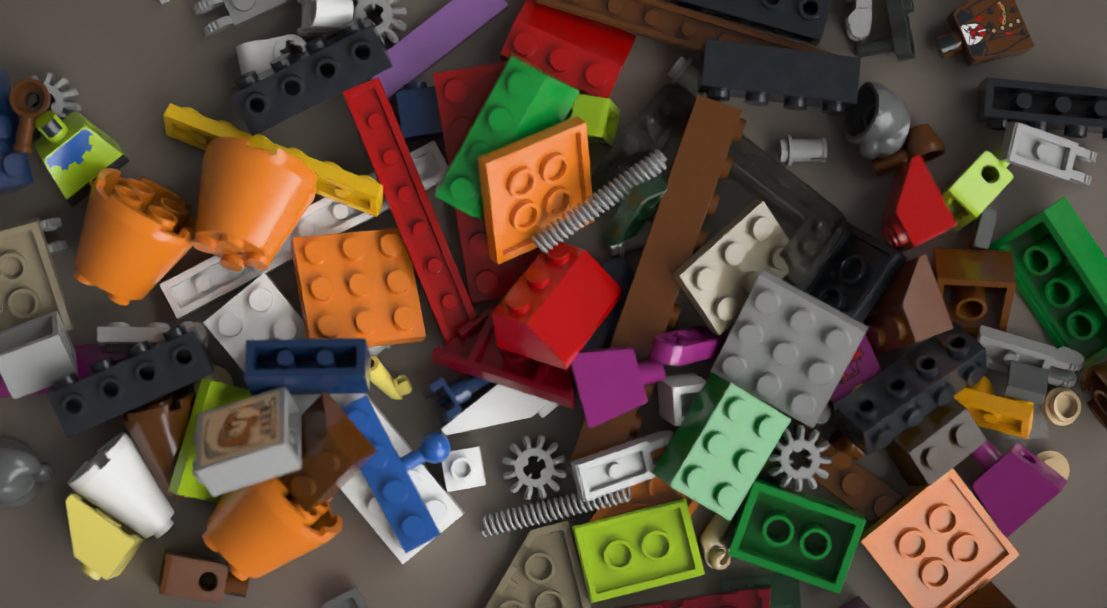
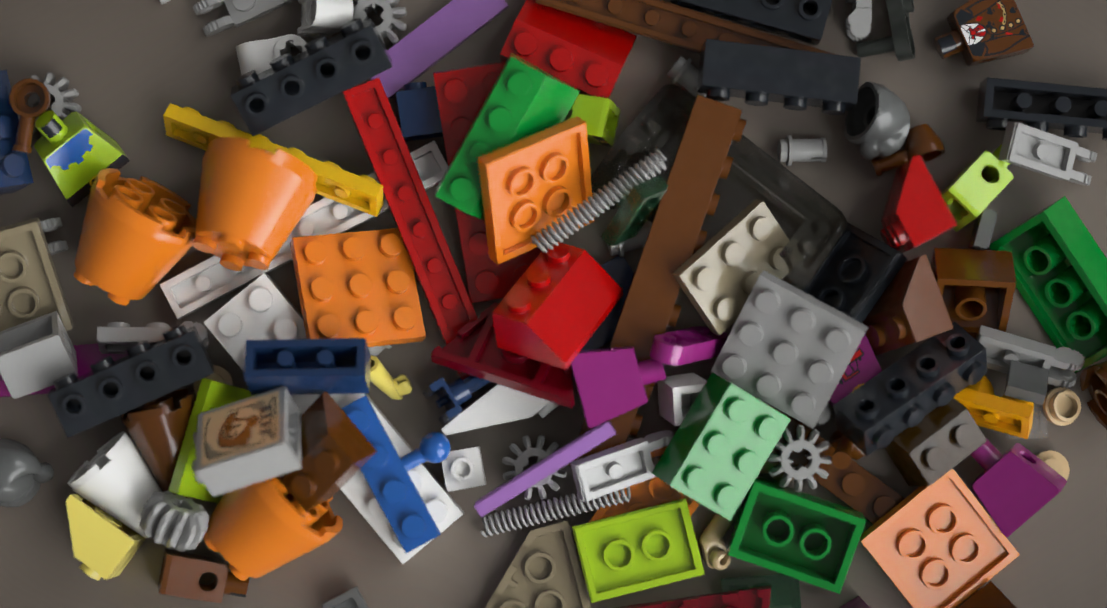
(174, 521): none -> light grey gear
(544, 468): none -> medium lavender tile

